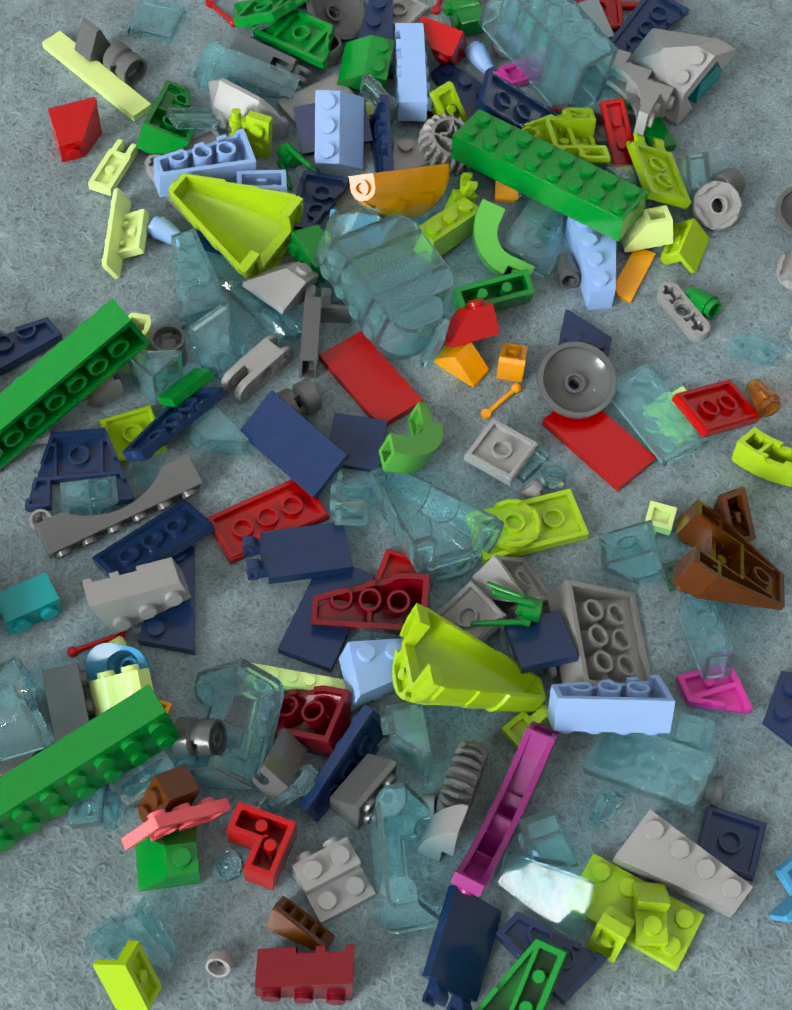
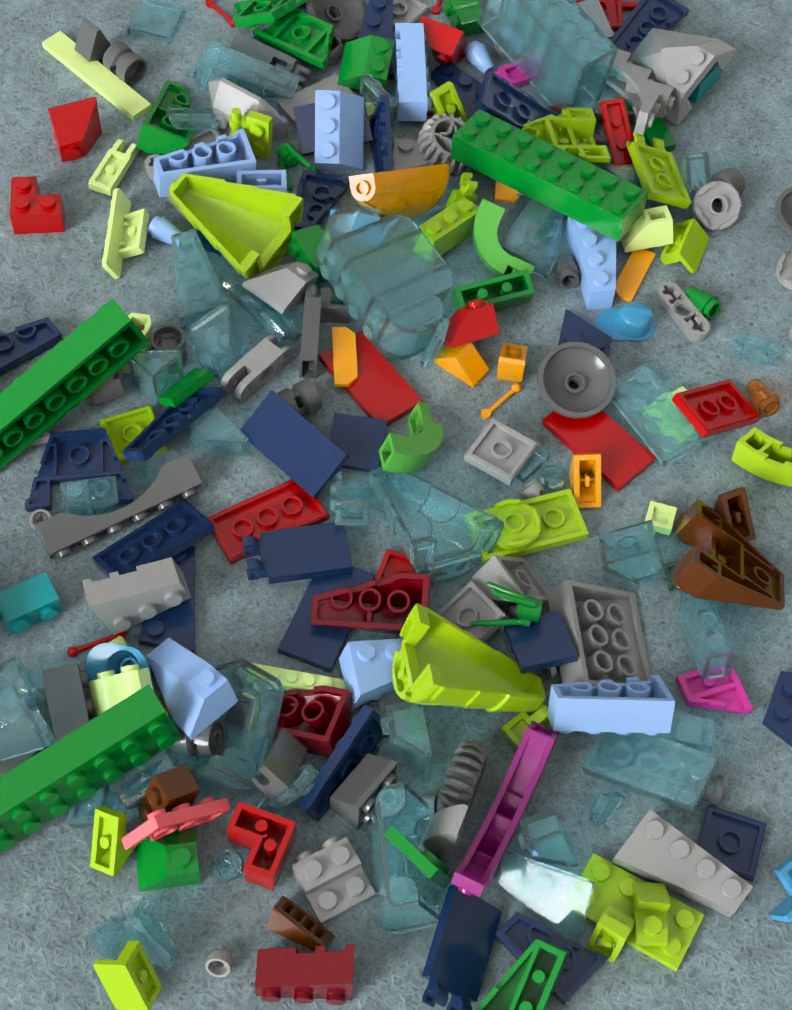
(32, 211): none -> red brick
(107, 848): none -> lime slope
(190, 687): none -> light blue wedge
(344, 356): none -> light orange piece
(426, 861): none -> green wing
(586, 479): none -> light orange slope
(627, 323): none -> dark azure piece

